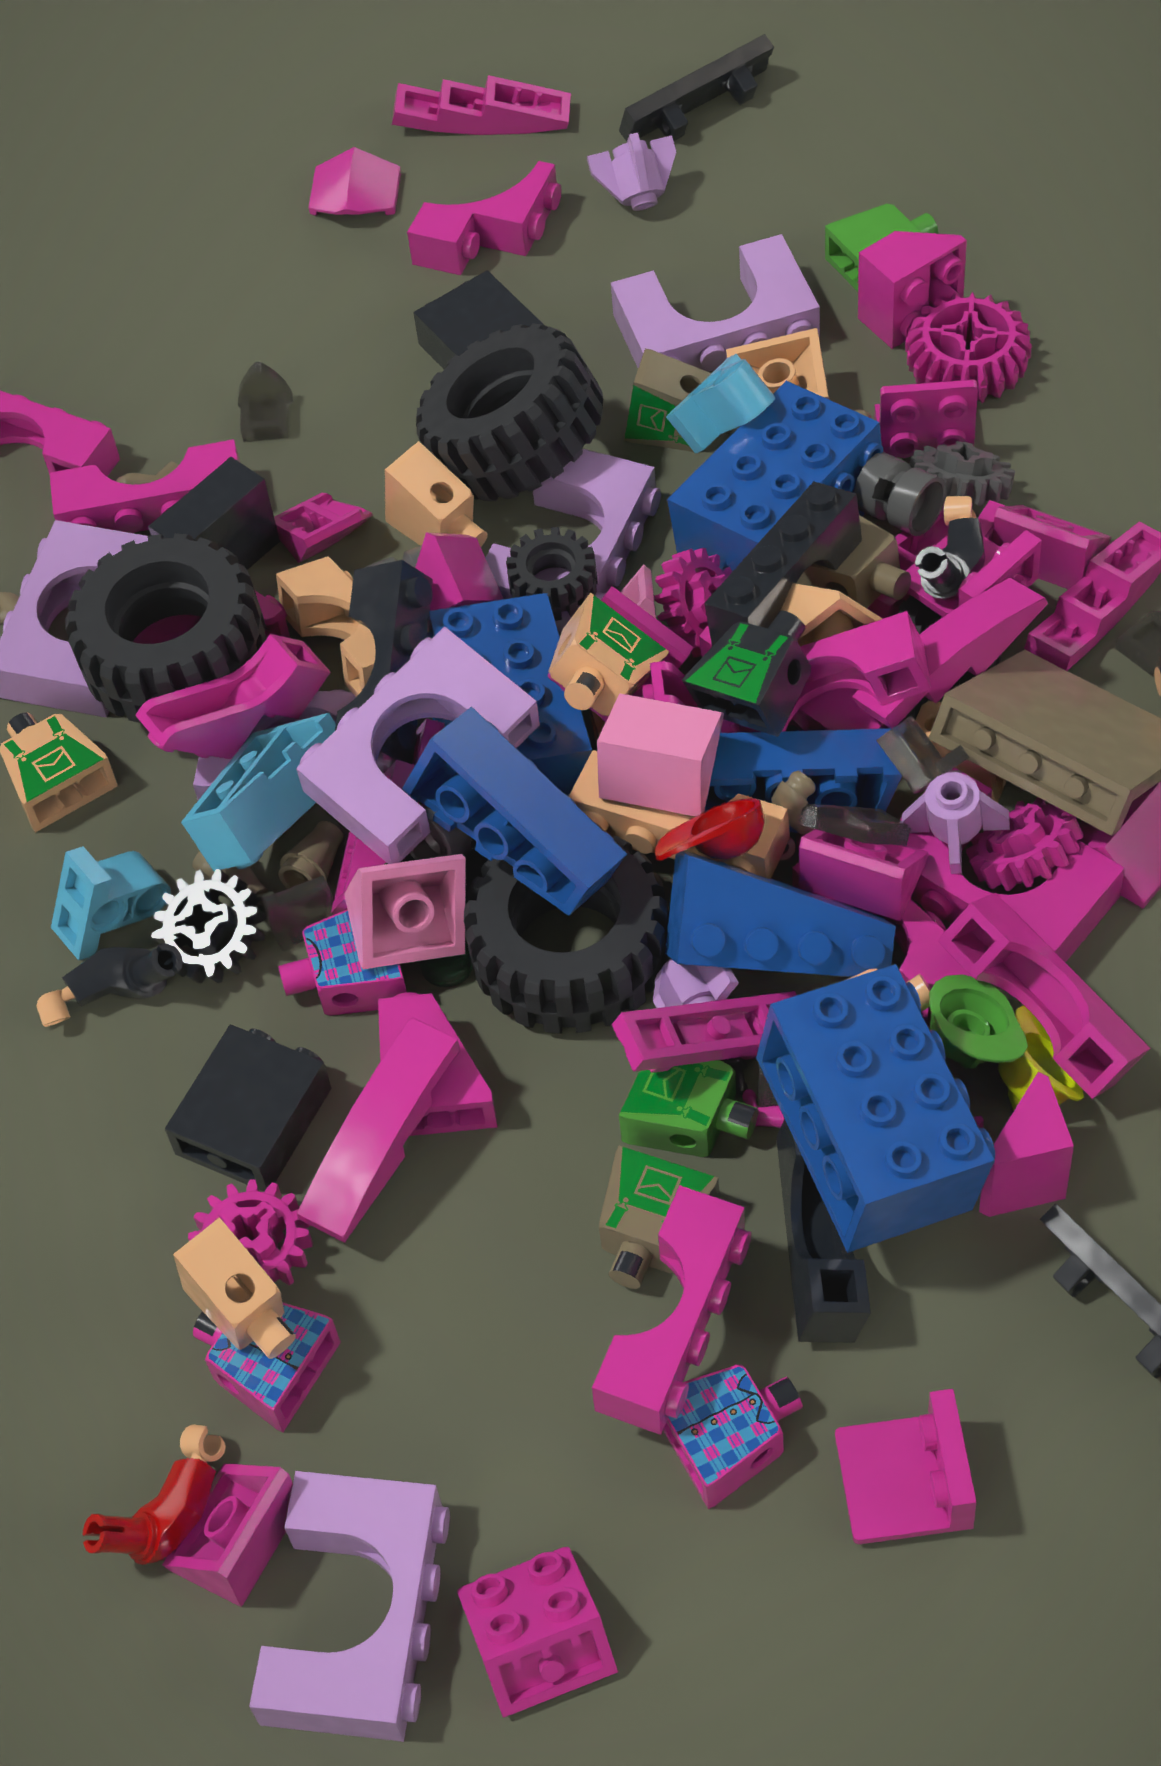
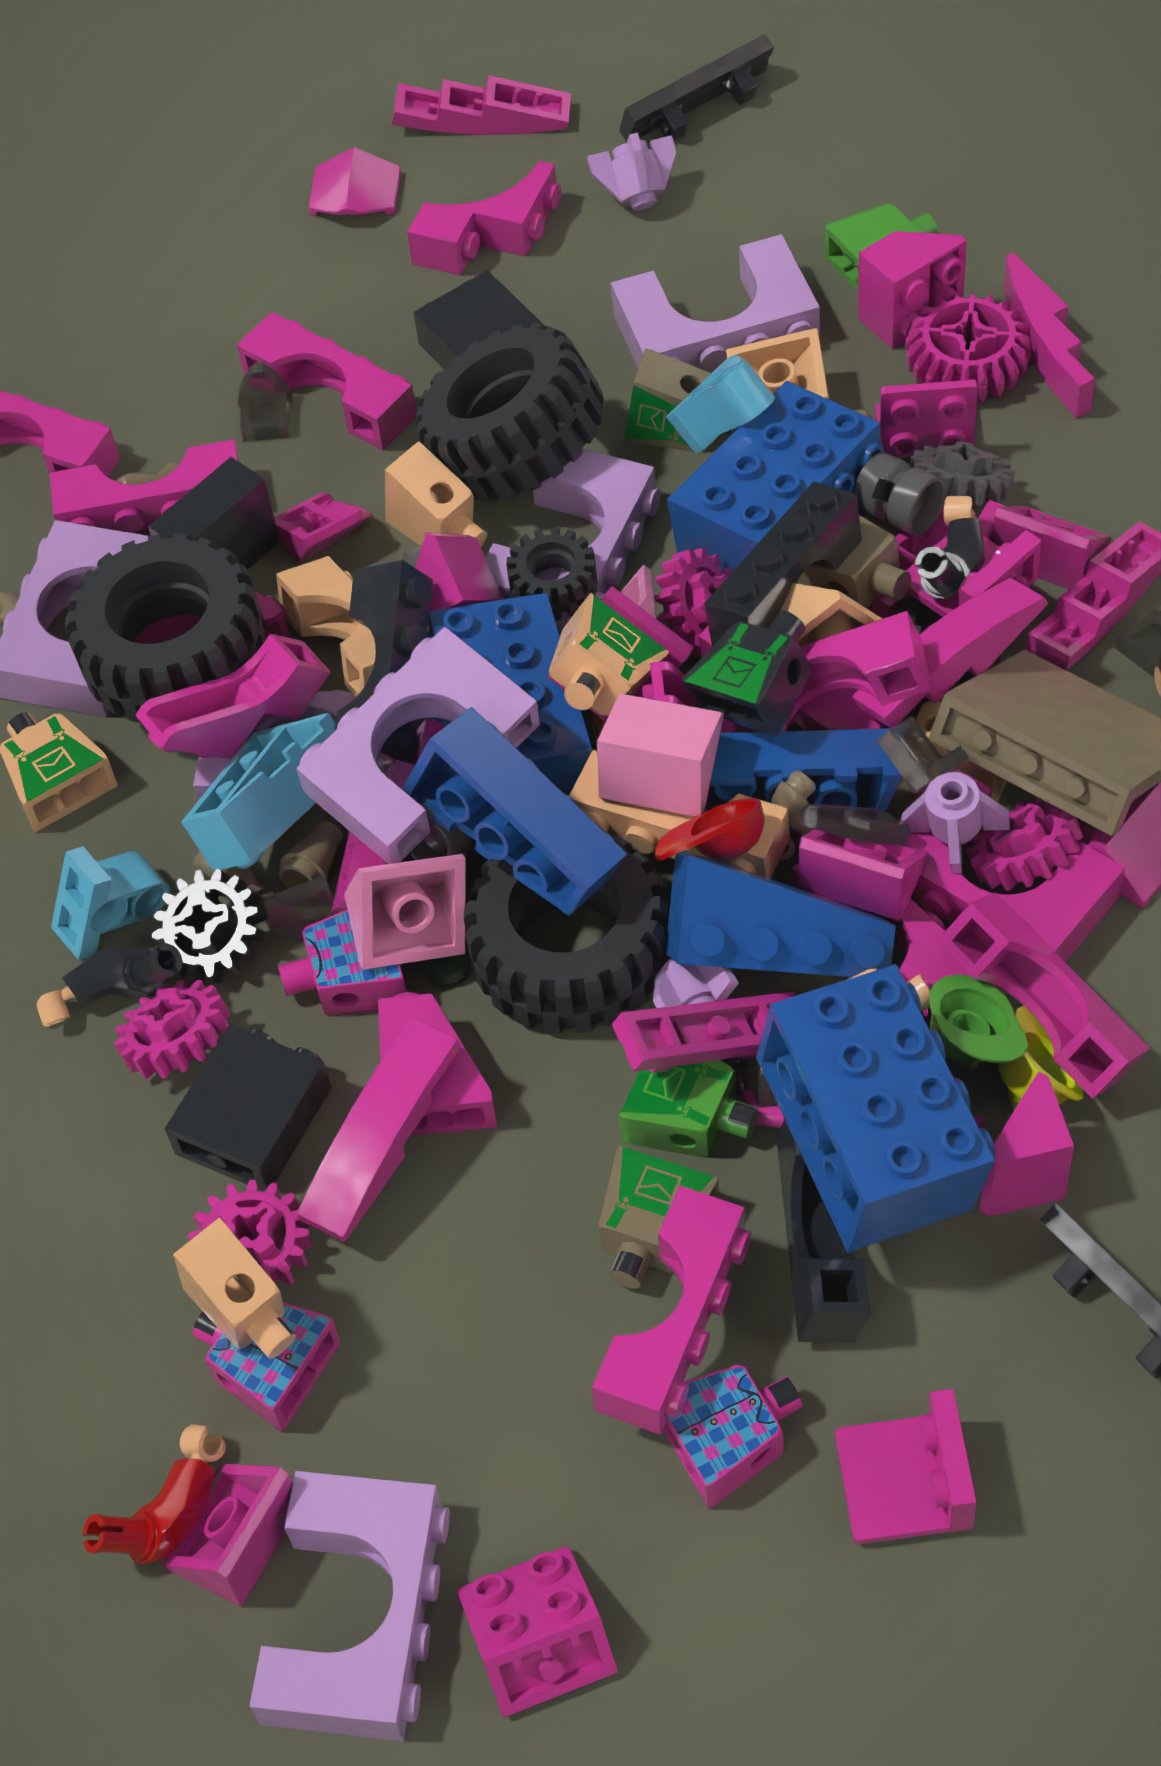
(172, 1029): none -> dark pink gear
(373, 400): none -> dark pink arch
(1054, 346): none -> dark pink slope

